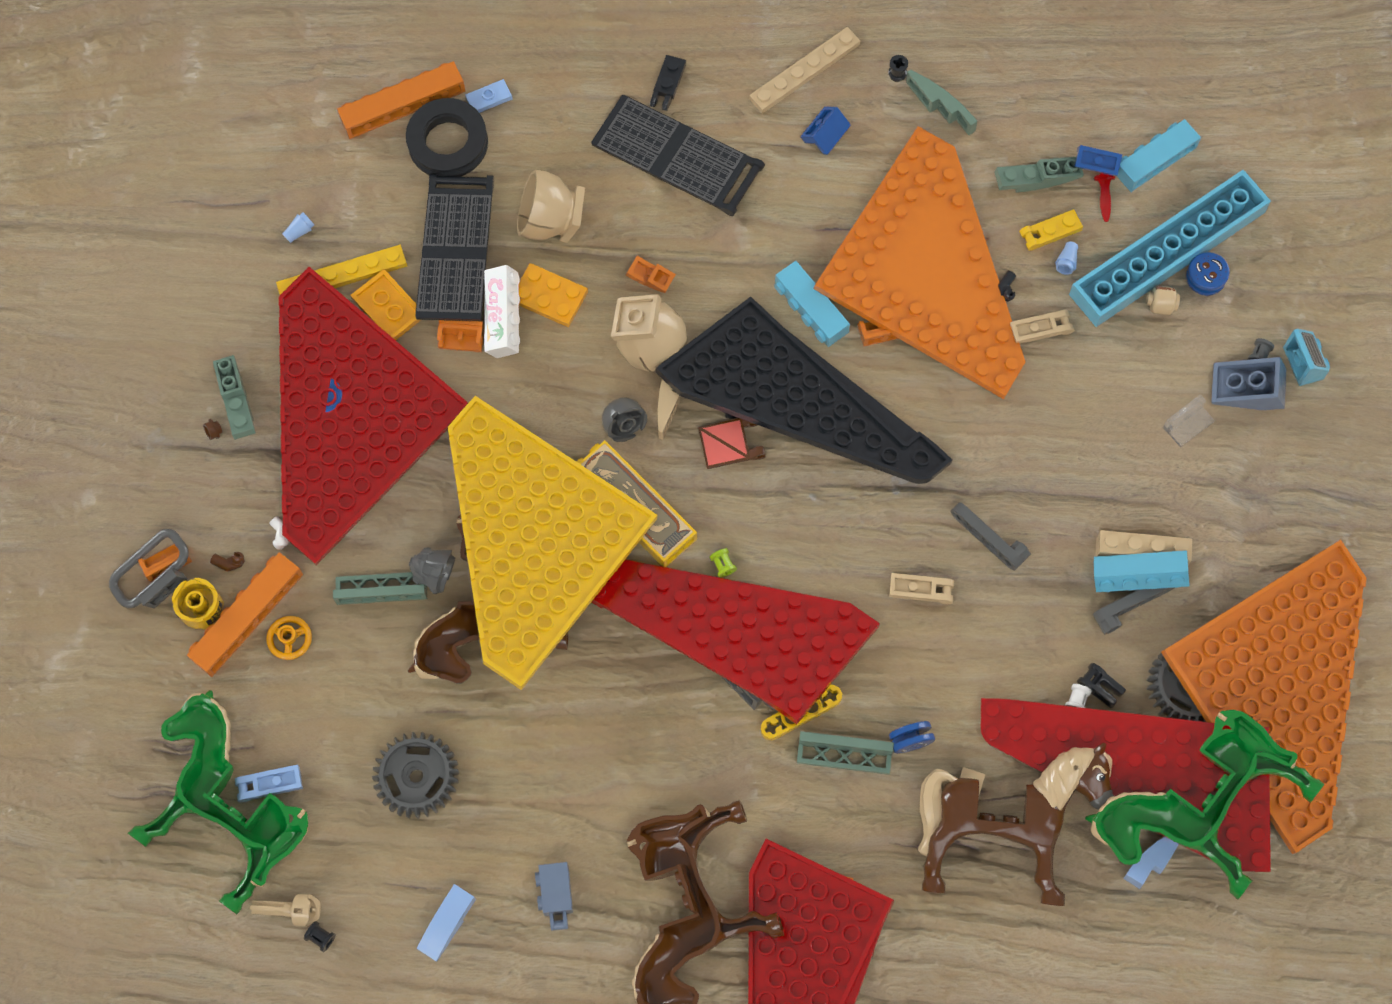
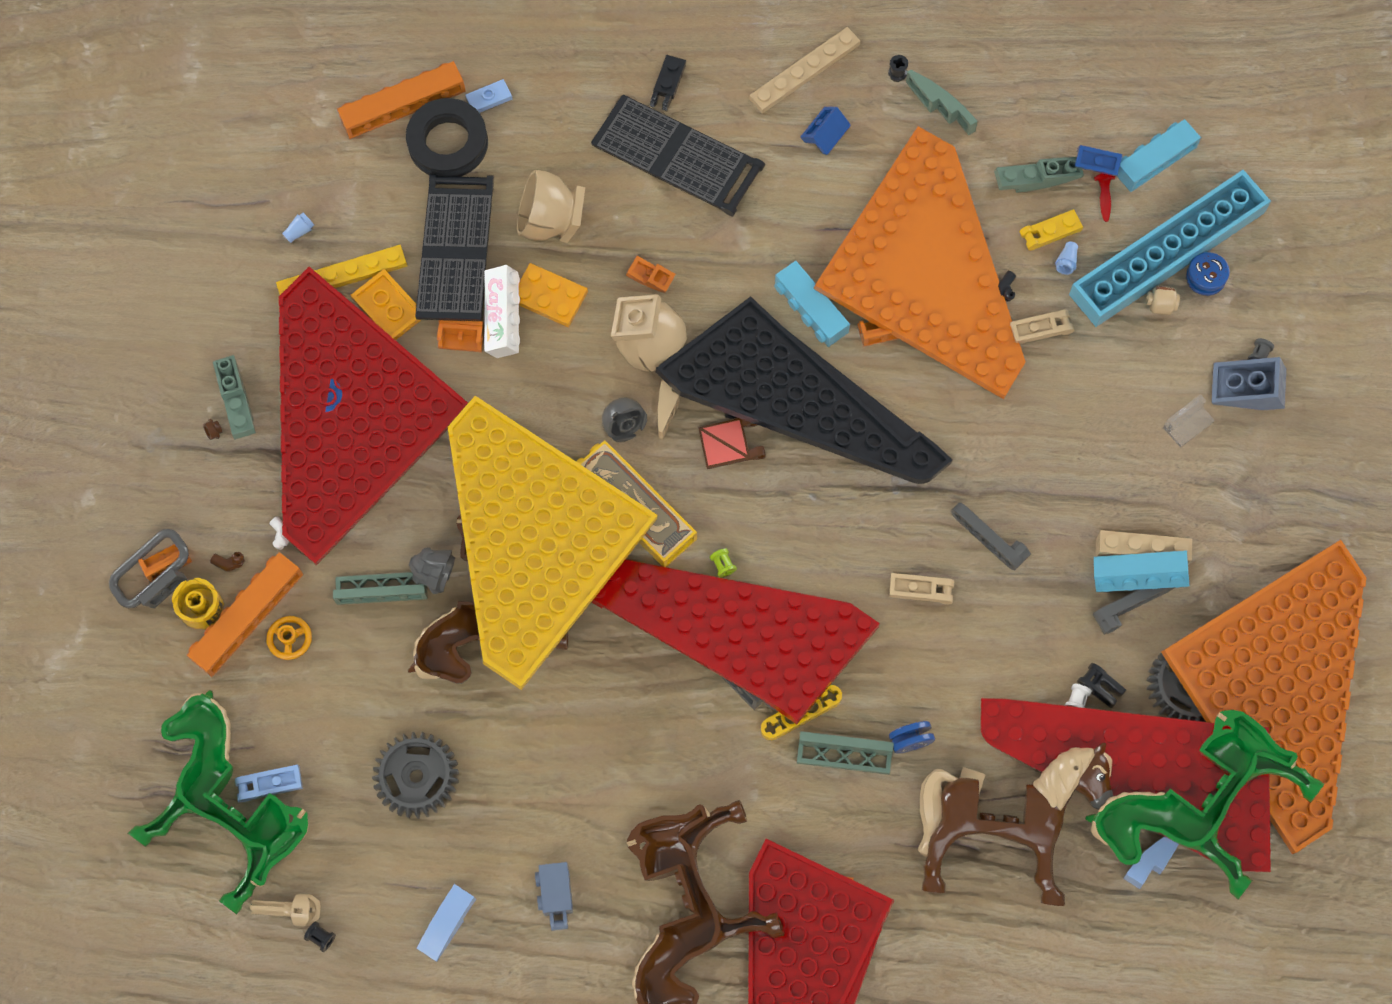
(1306, 357): medium azure slope -> none

